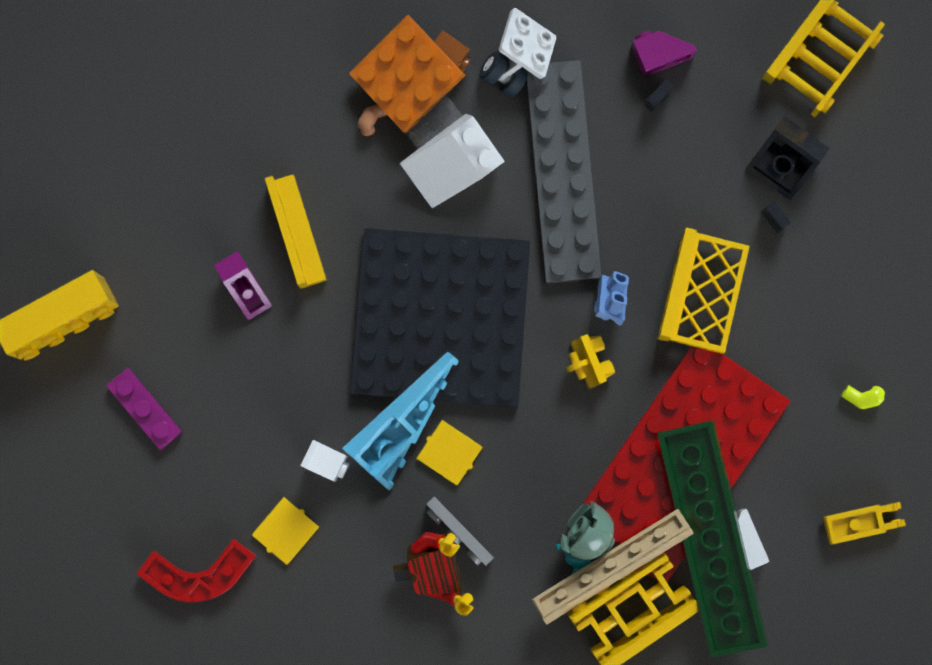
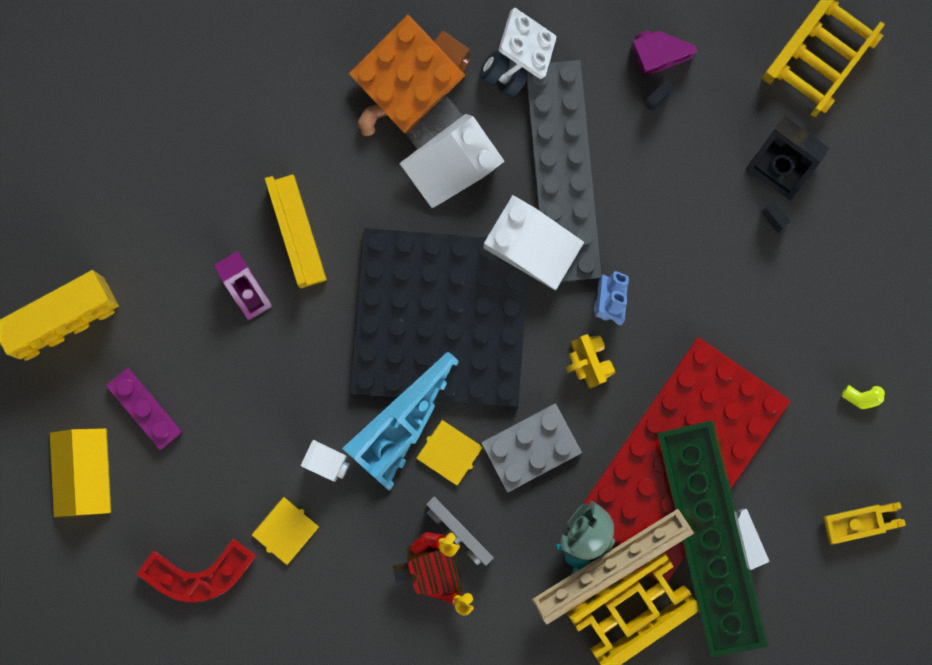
(80, 472): none -> yellow slope
(531, 447): none -> light grey plate
(533, 243): none -> white slope
(679, 285): yellow fence -> none

